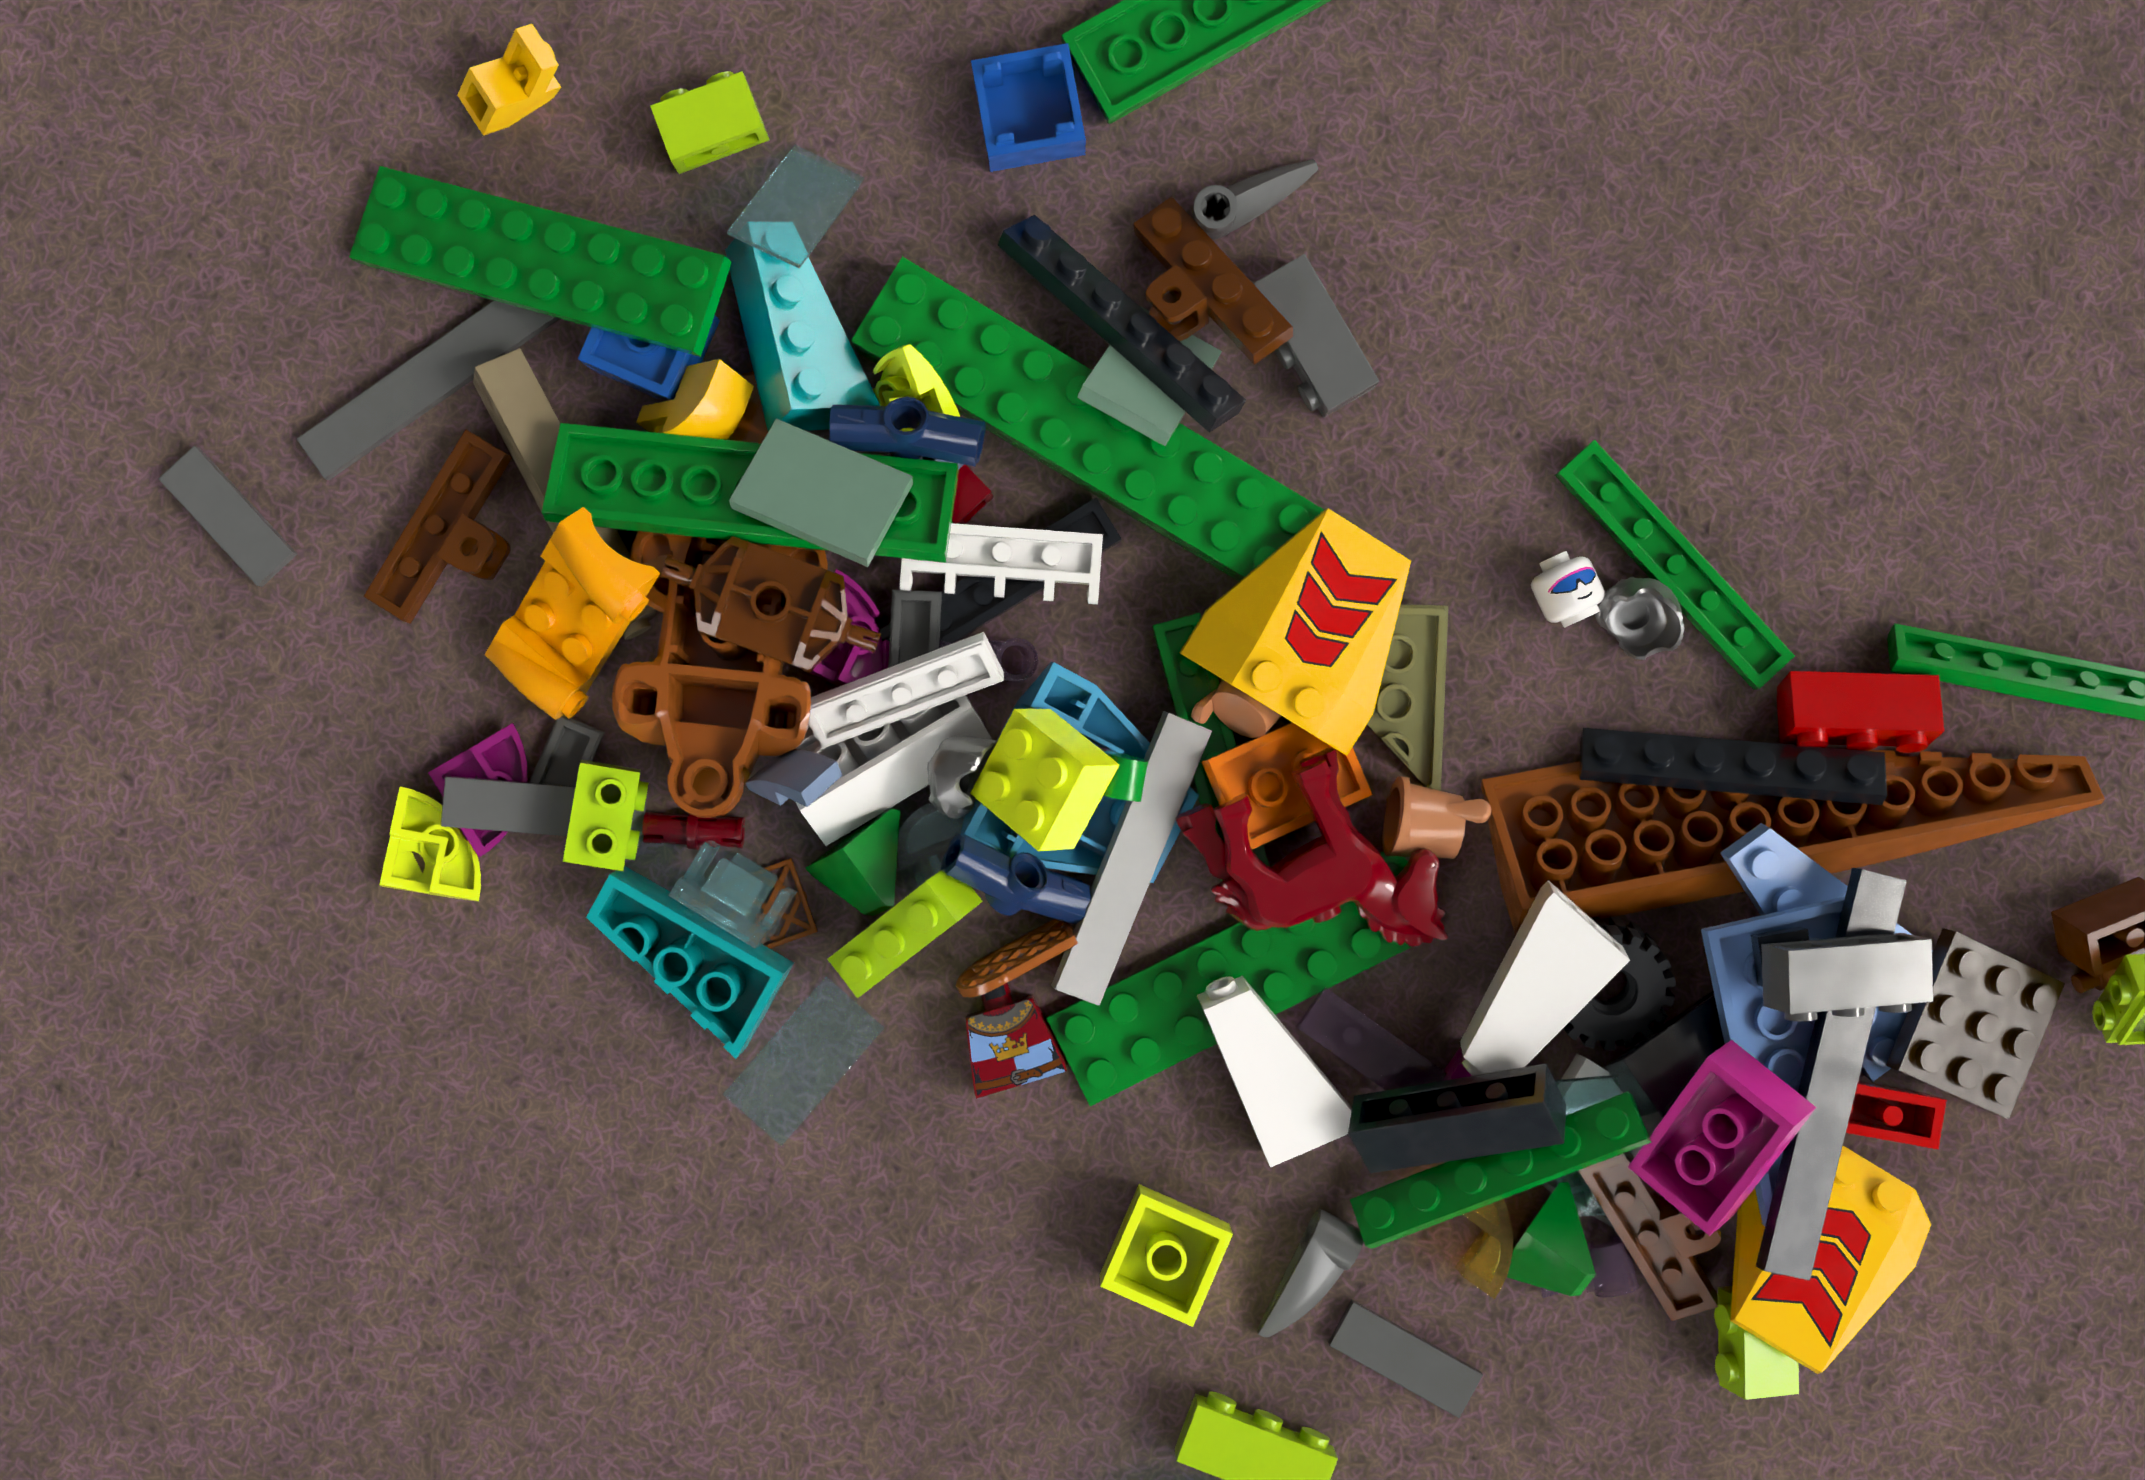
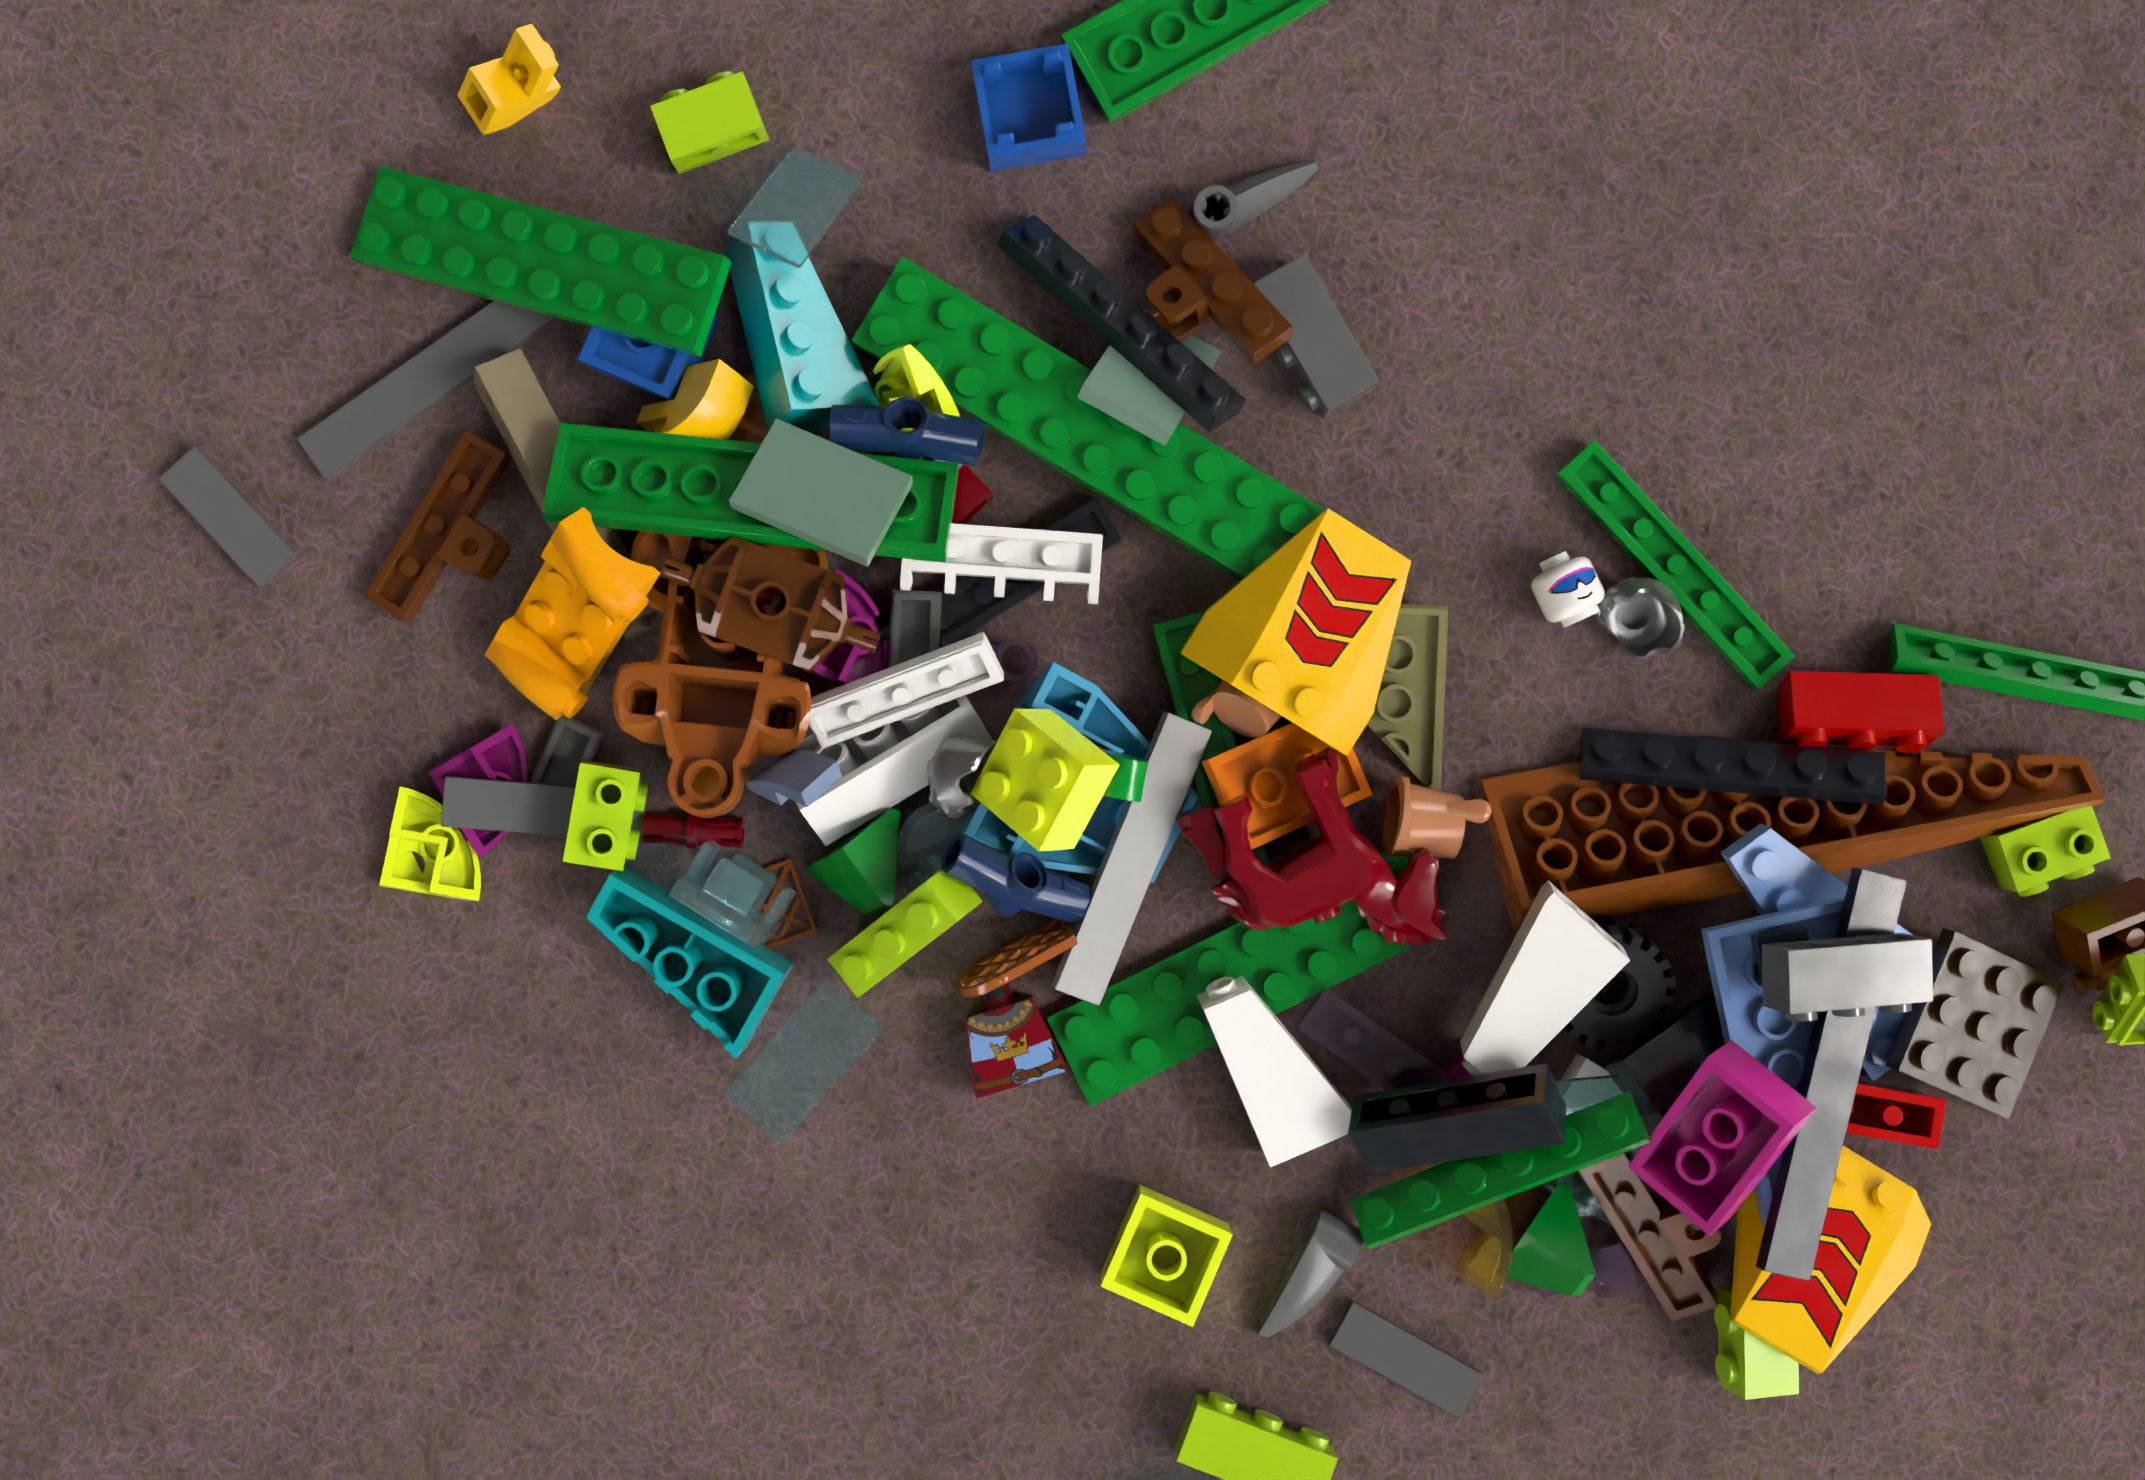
(2046, 850): none -> lime brick

